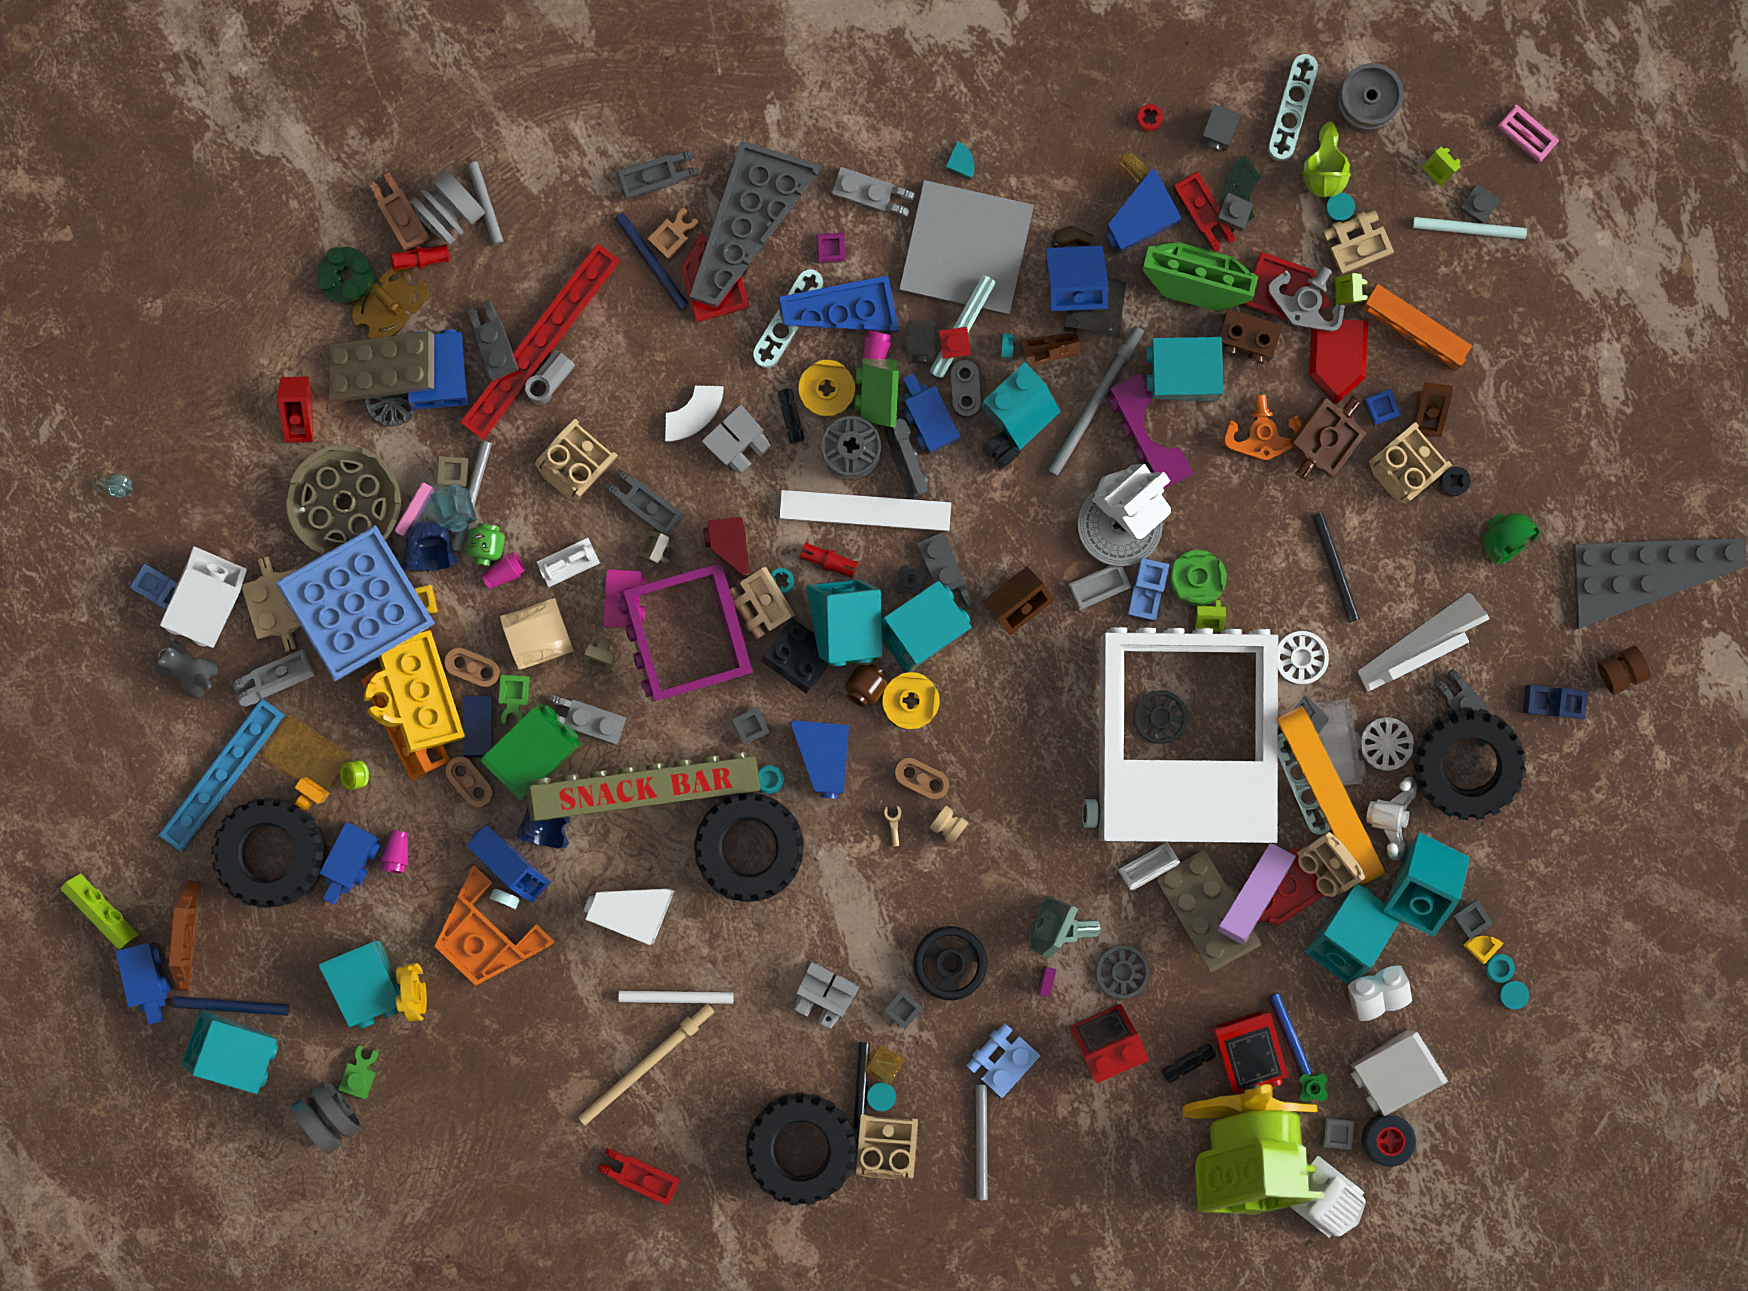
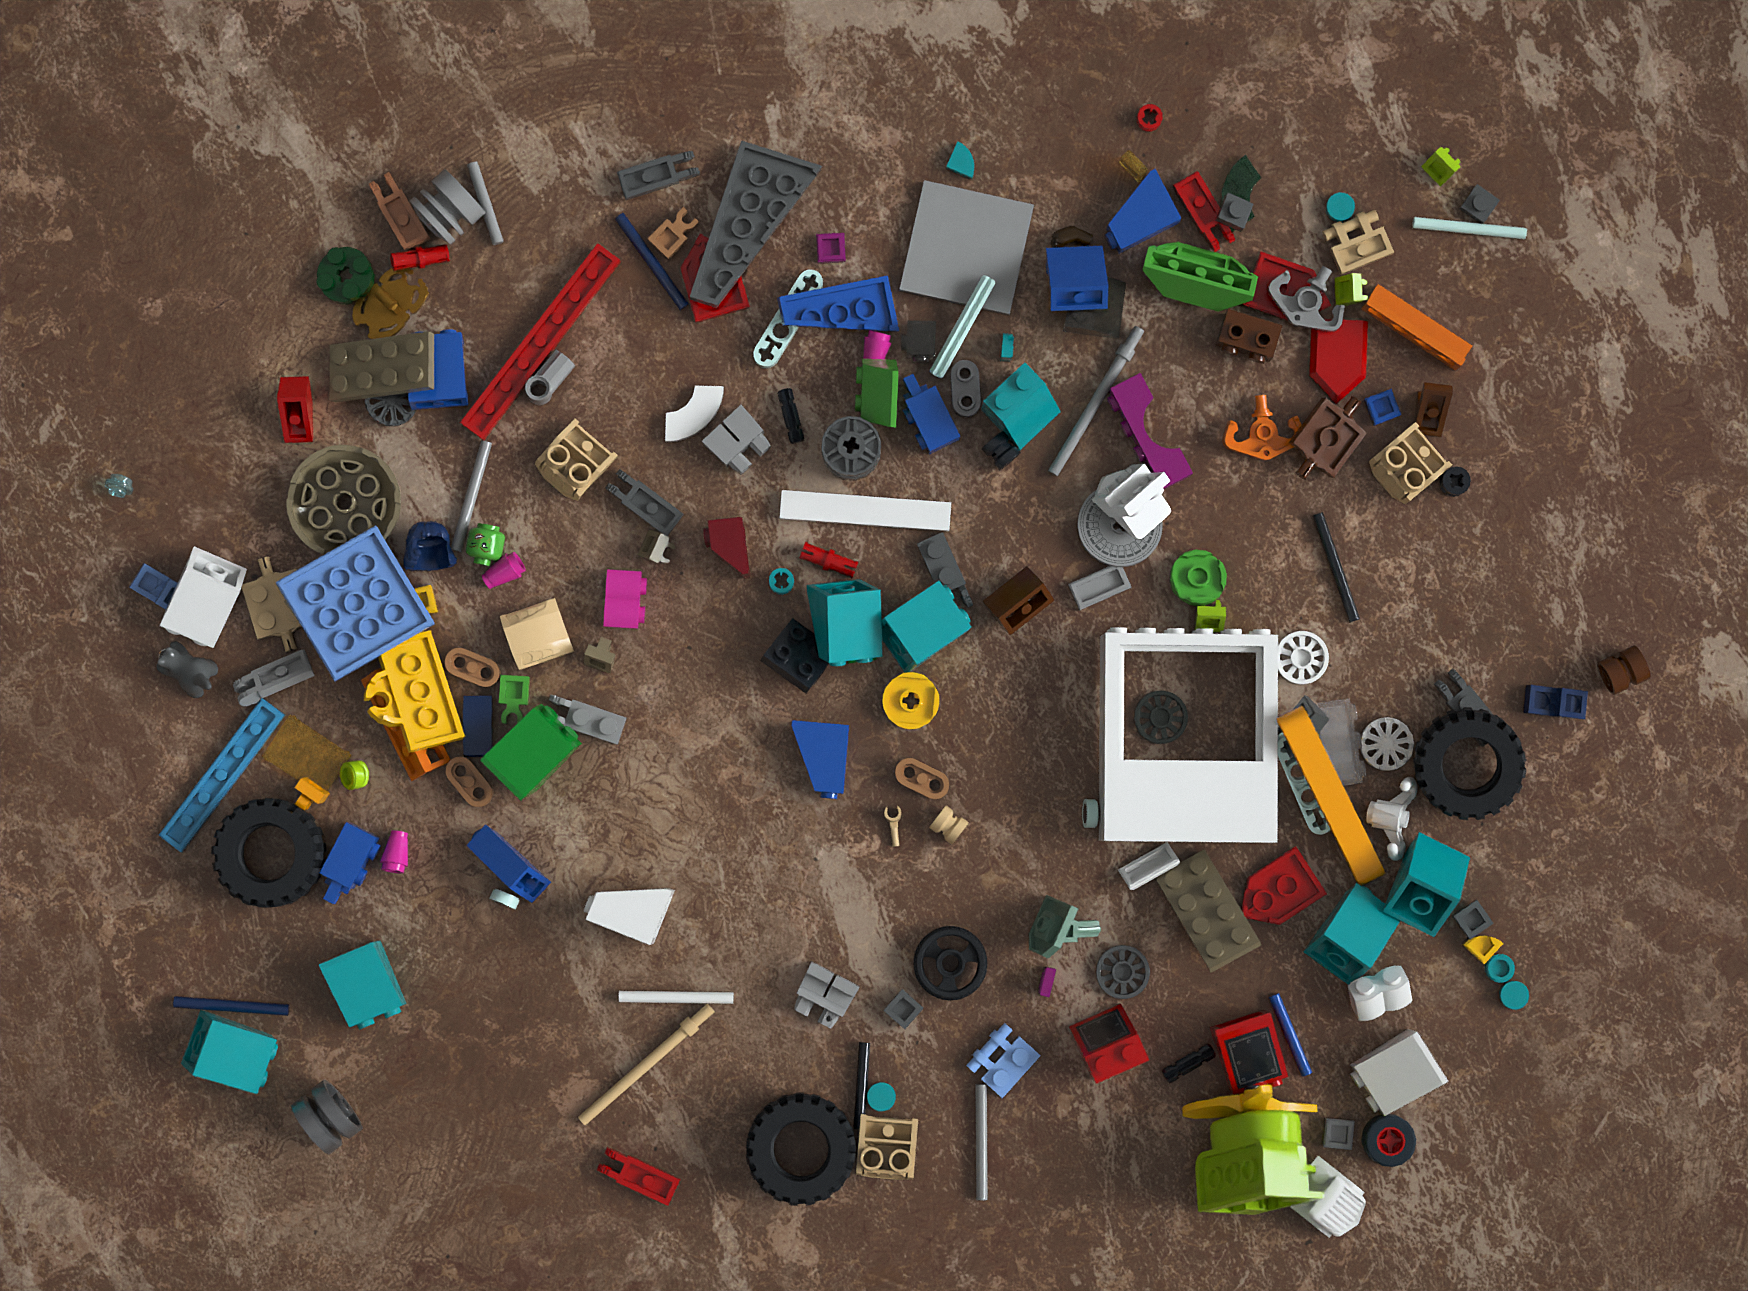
(99, 911): lime plate -> none
(144, 979): blue hinge -> none
(183, 925): dark orange wing -> none
(358, 1077): bright green plate -> none
(413, 993): yellow plate -> none
(414, 509): bright pink tile -> none
(452, 471): dark tan tile -> none
(453, 507): clear light blue brick -> none
(476, 943): orange wing -> none
(493, 343): dark grey hinge -> none
(544, 832): dark blue hair -> none
(568, 562): white hinge -> none
(642, 788): olive brick -> none
(710, 854): black tyre -> none
(728, 617): magenta window -> none
(750, 726): dark grey plate -> none
(767, 600): tan plate -> none
(770, 779): teal tile -> none
(837, 401): yellow plate -> none
(866, 685): reddish brown head -> none
(870, 192): light grey hinge -> none
(885, 1065): clear yellow tile -> none
(906, 459): dark grey hinge -> none
(906, 573): black plate -> none
(955, 342): red plate -> none
(1049, 348): reddish brown wing -> none
(1147, 589): medium blue slope -> none
(1185, 368): teal slope -> none
(1220, 128): dark grey brick -> none
(1256, 893): lavender tile -> none
(1291, 107): light aqua beam -> none
(1306, 1083): green plate -> none
(1327, 169): lime piece -> none
(1332, 865): tan slope -> none
(1386, 95): flat silver wheel -> none
(1431, 640): white wedge -> none
(1508, 536): green cylinder -> none
(1522, 143): bright pink tile -> none
(1631, 574): dark grey wing -> none

